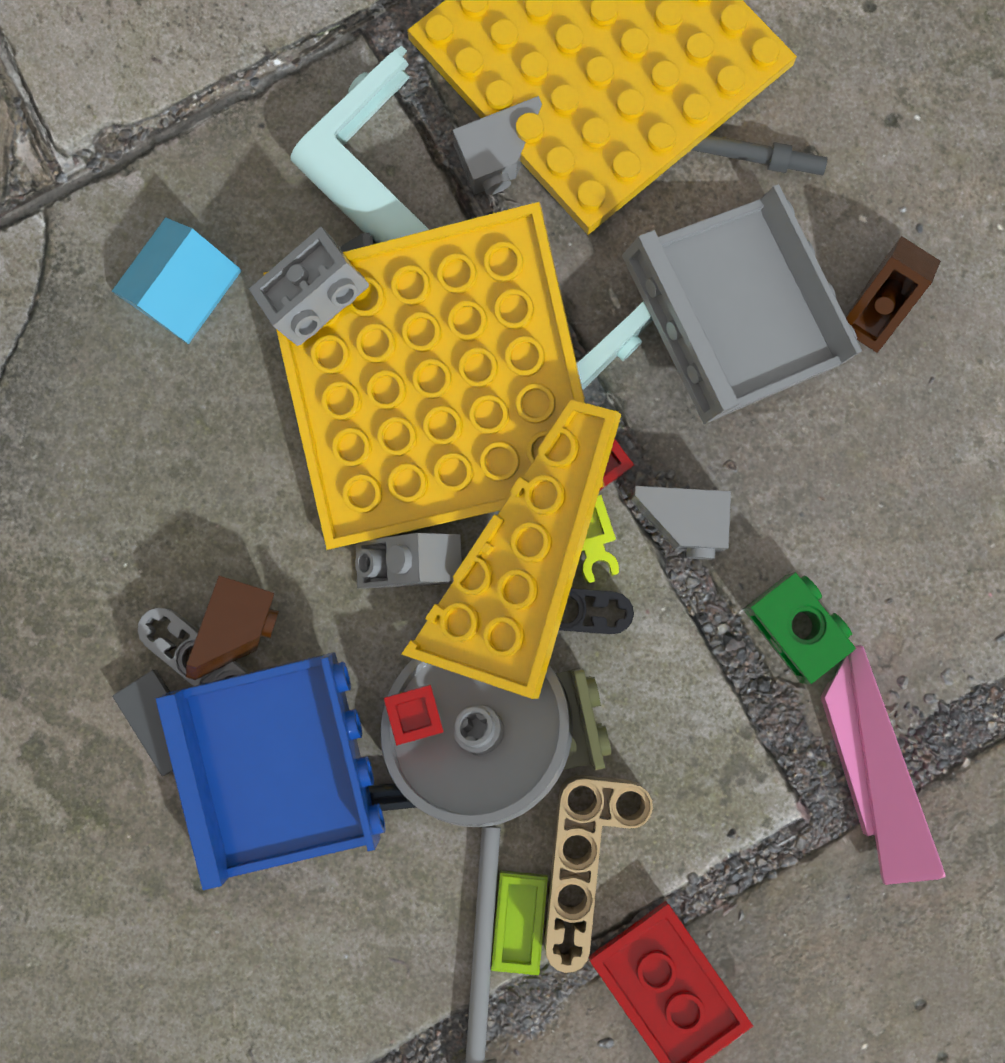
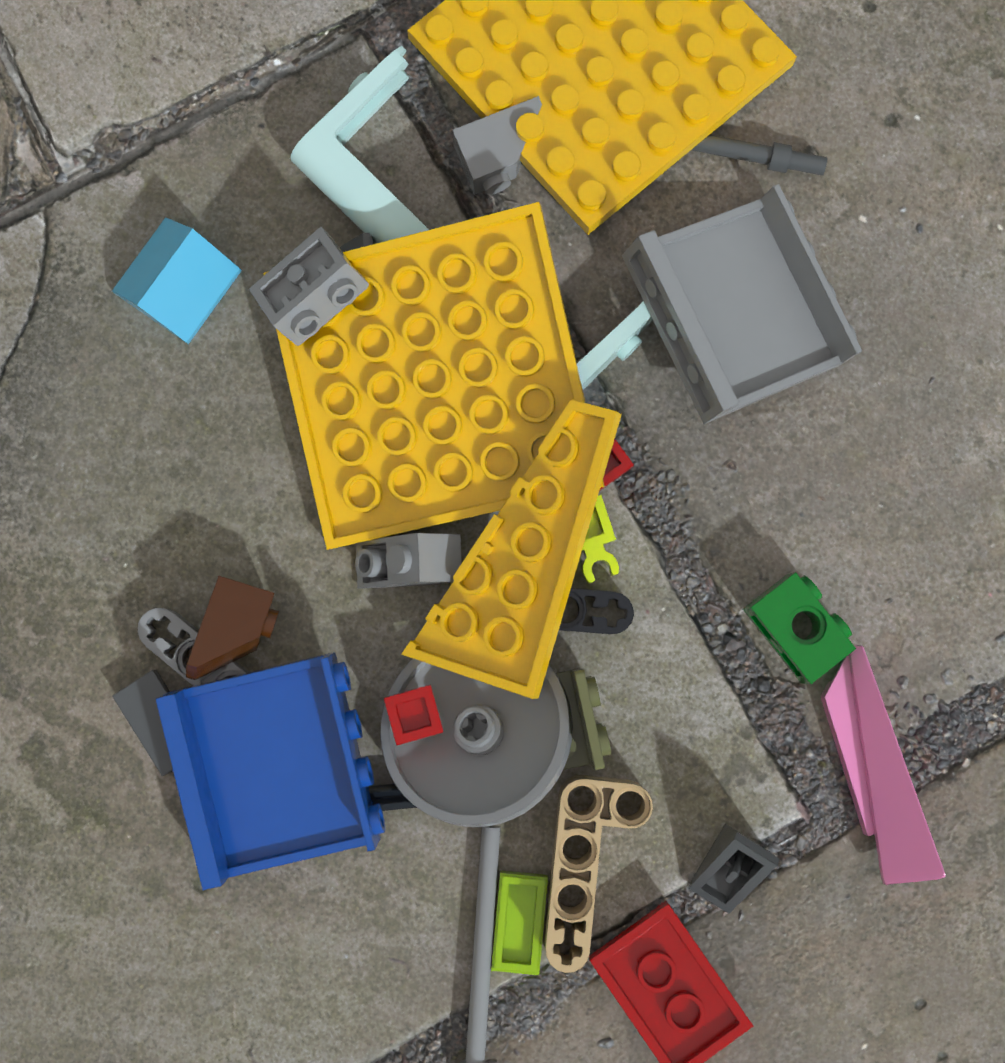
(687, 517): light grey slope -> none
(732, 869): none -> dark grey slope
(891, 293): reddish brown slope -> none

